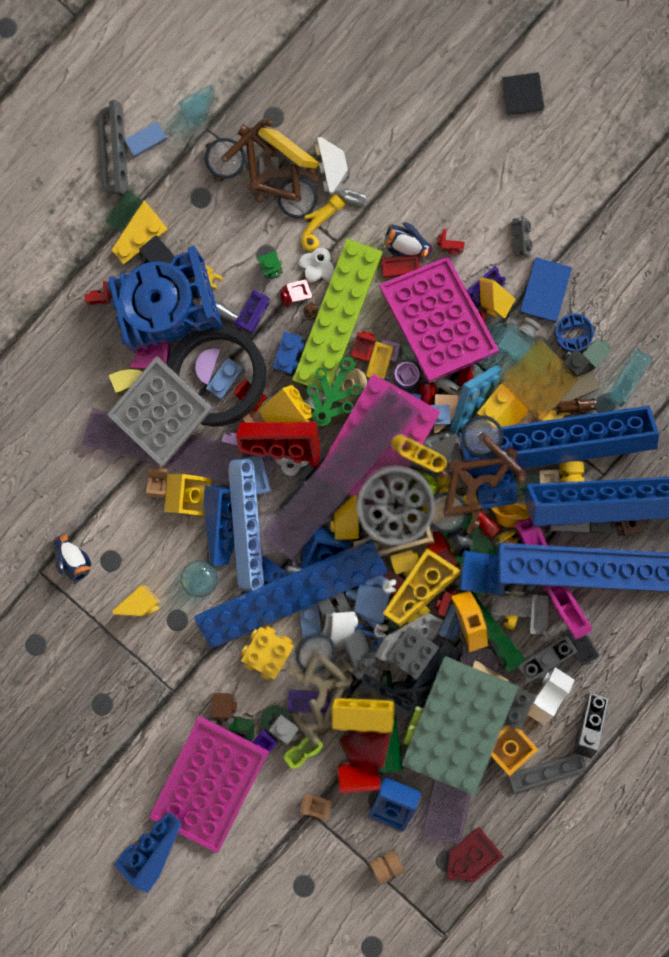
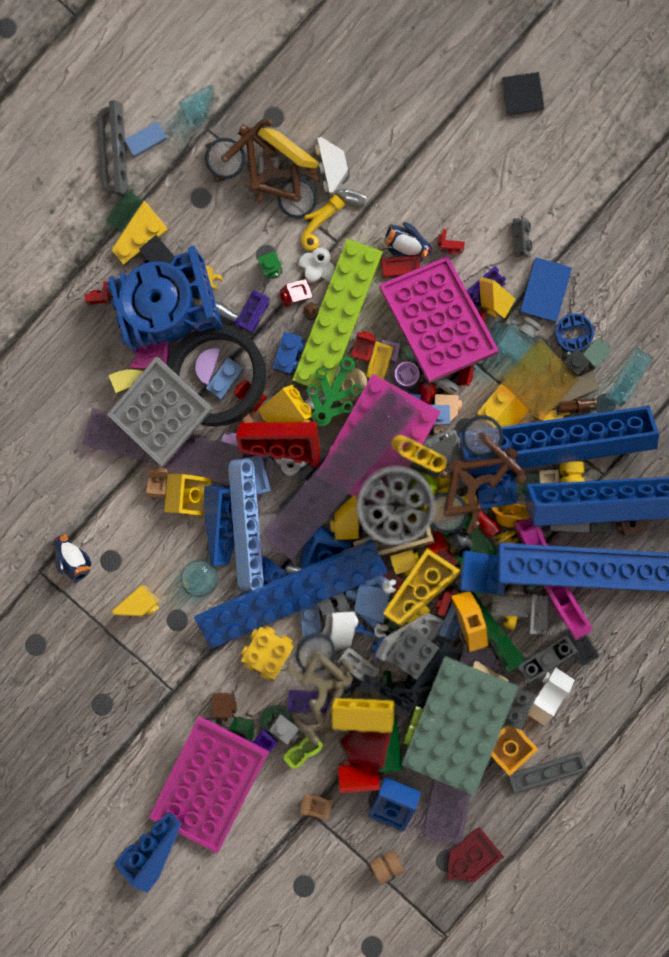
(359, 652): dark grey hinge -> none
(474, 396): dark azure plate -> none
(591, 726): black slope -> none

